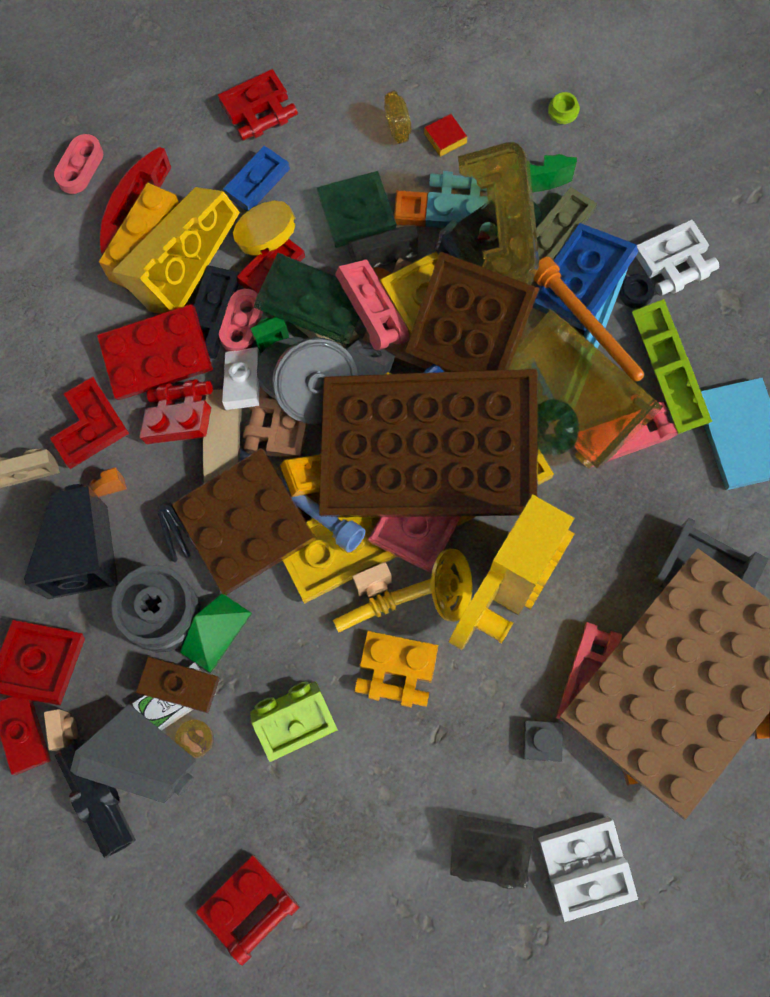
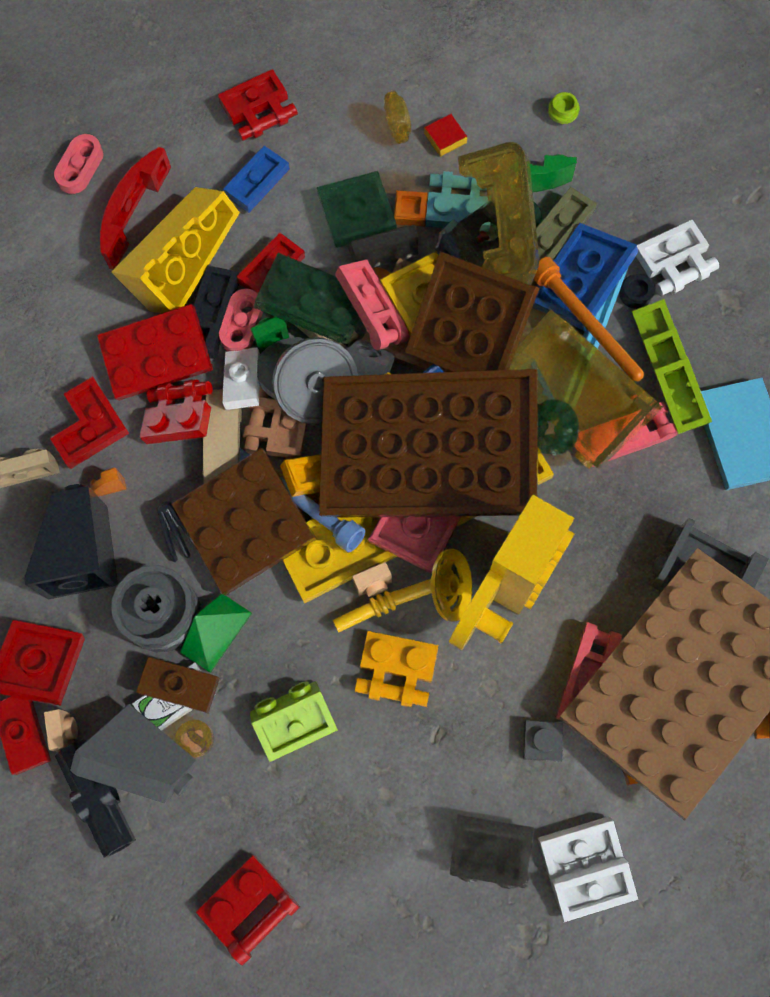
(143, 217): light orange brick -> none
(264, 227): yellow tile -> none

